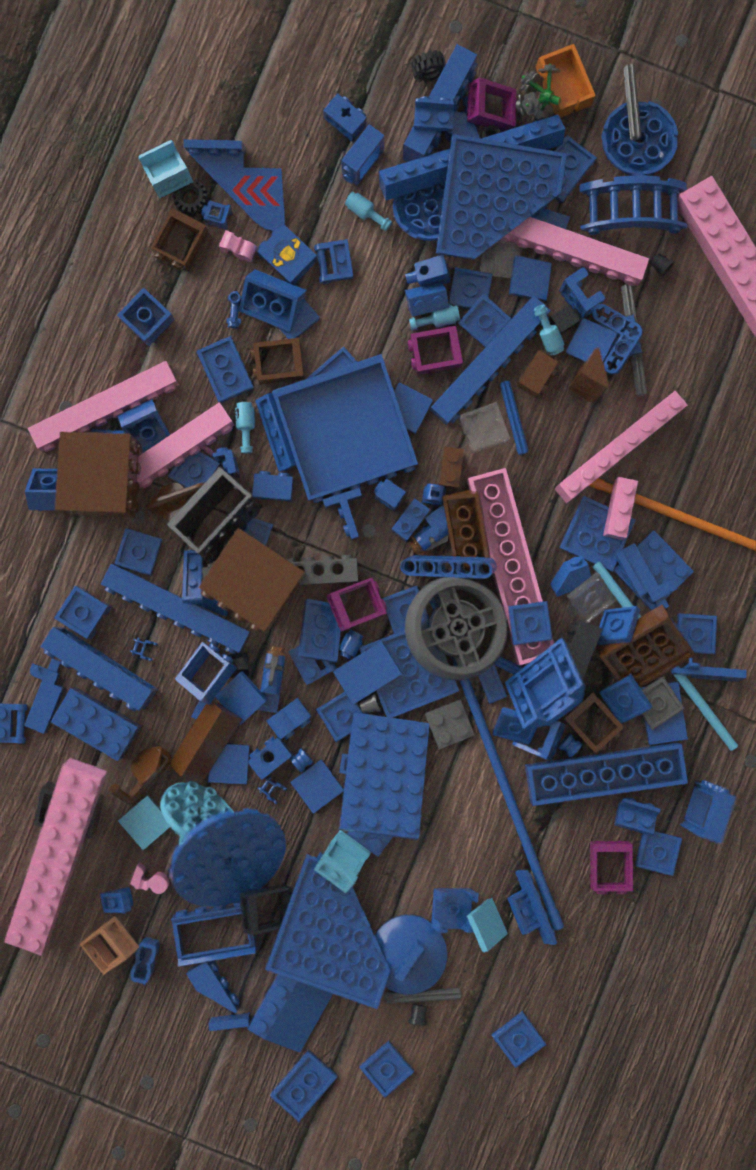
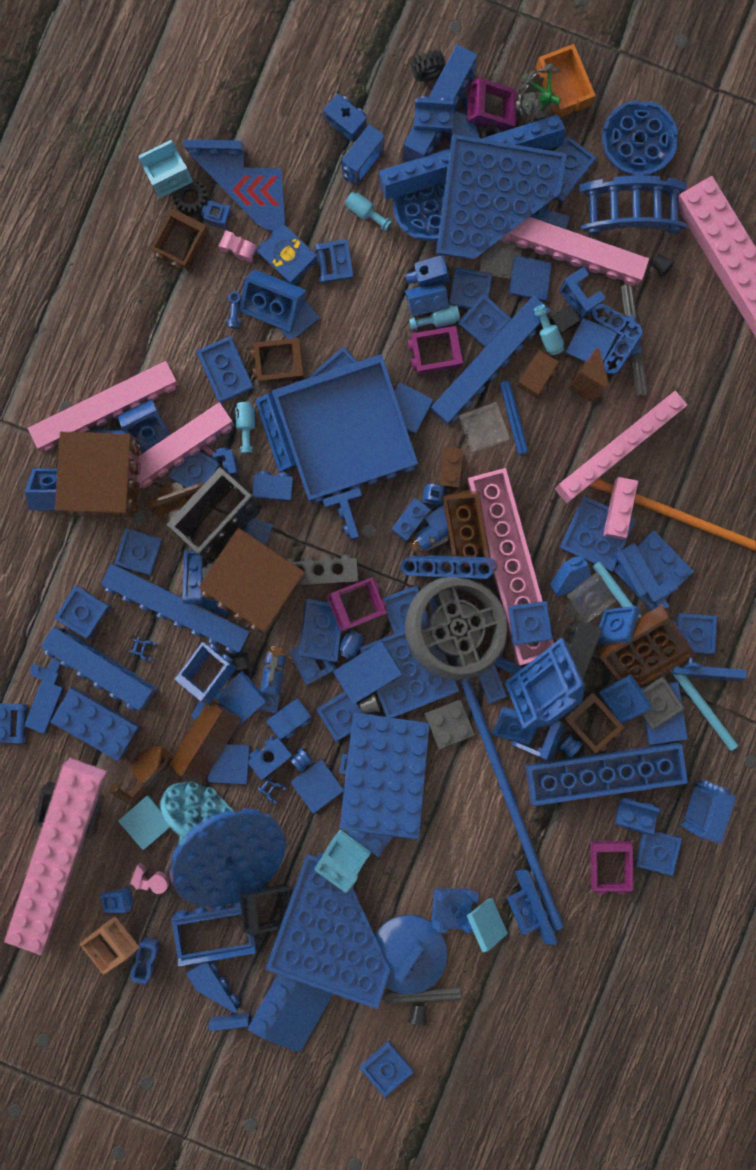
(146, 317): blue brick -> none
(303, 1085): blue tile -> none
(389, 494): blue brick -> none
(519, 1039): blue tile -> none
(632, 102): dark grey axle -> none

